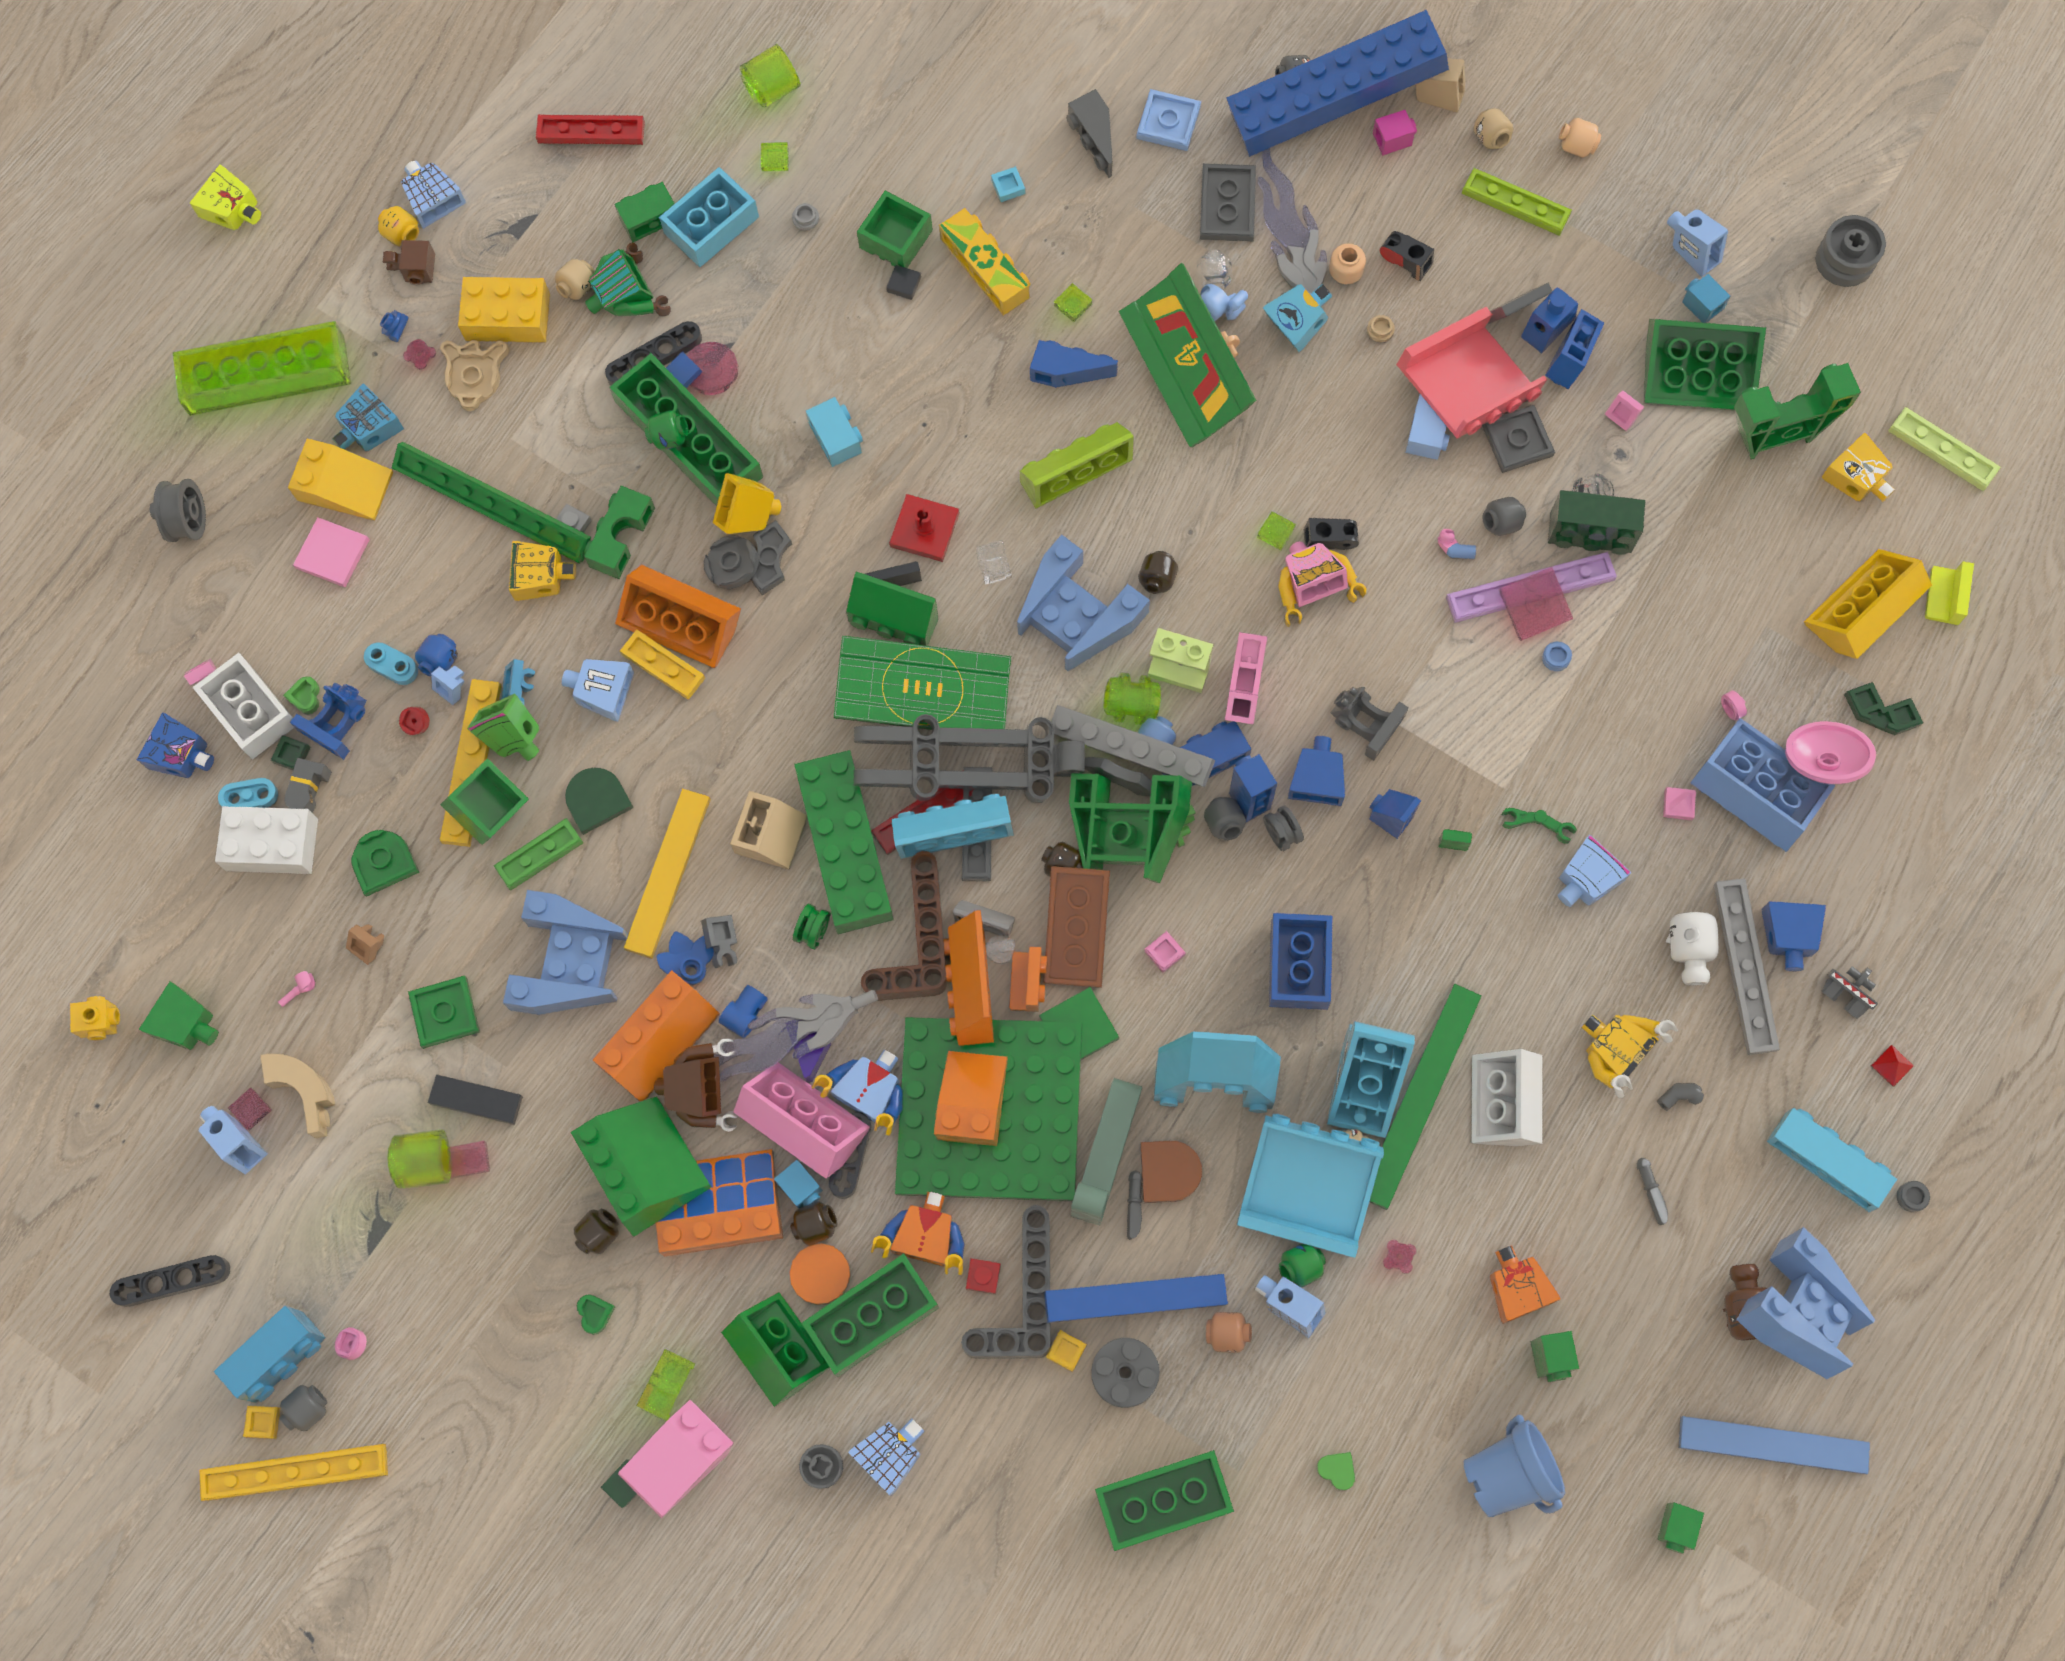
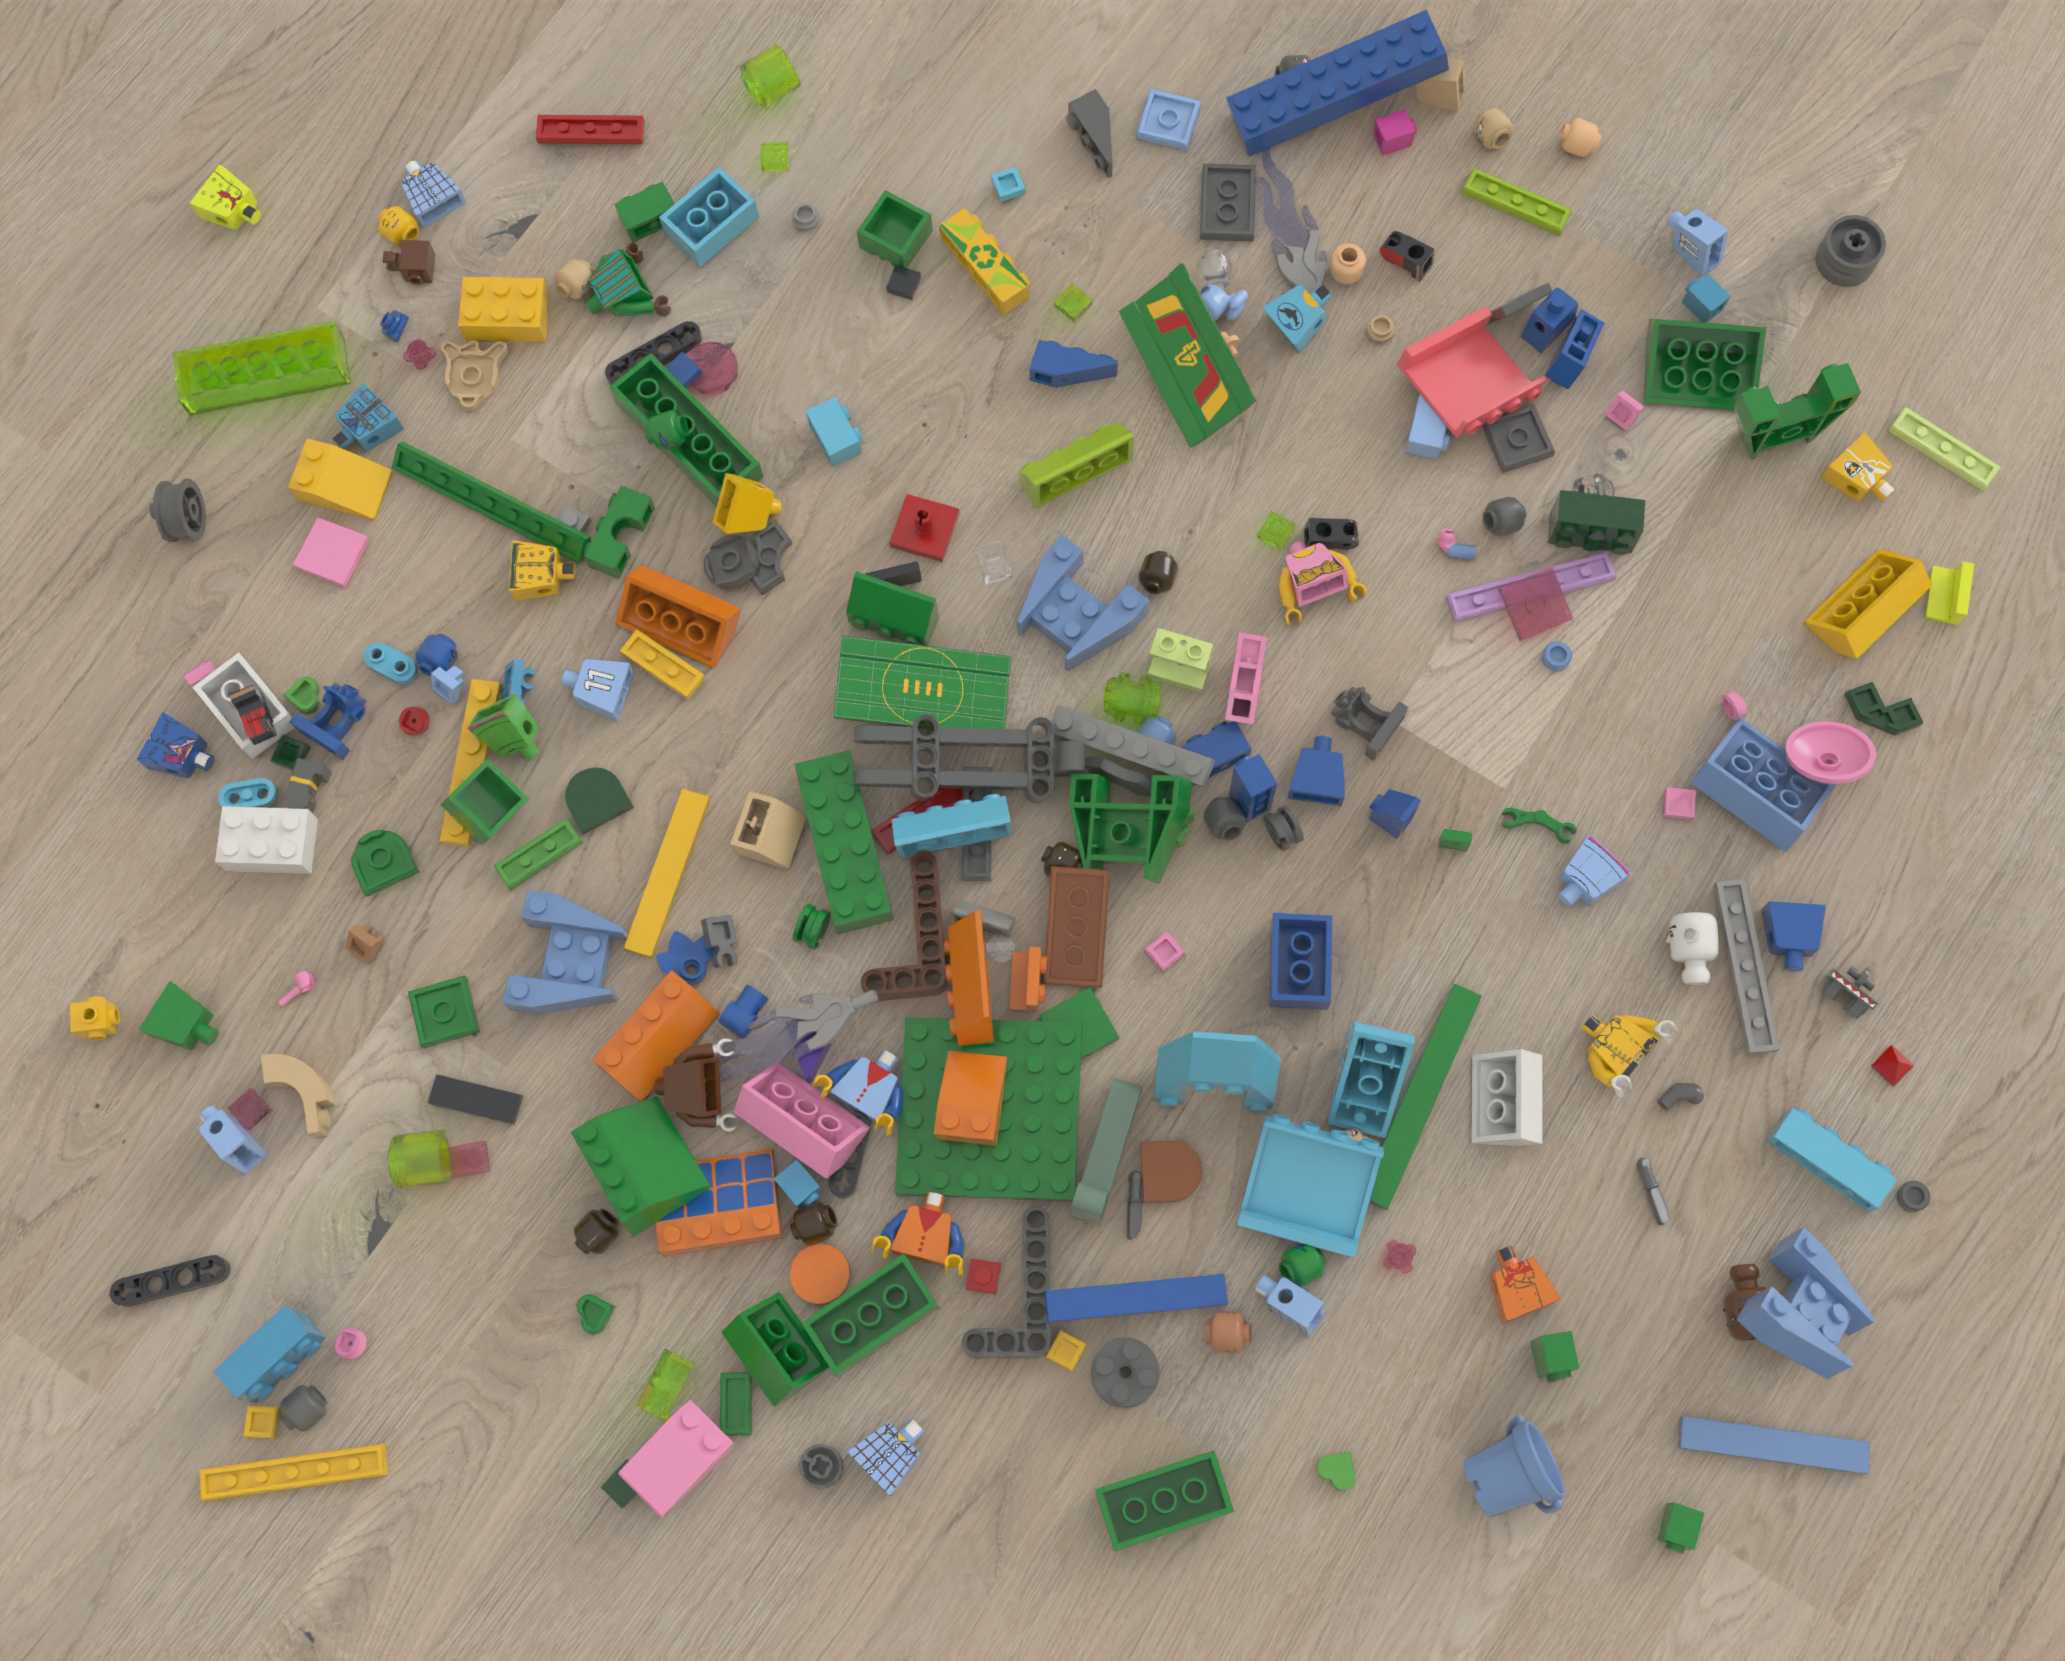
(254, 714): none -> leg
(736, 1403): none -> green tile

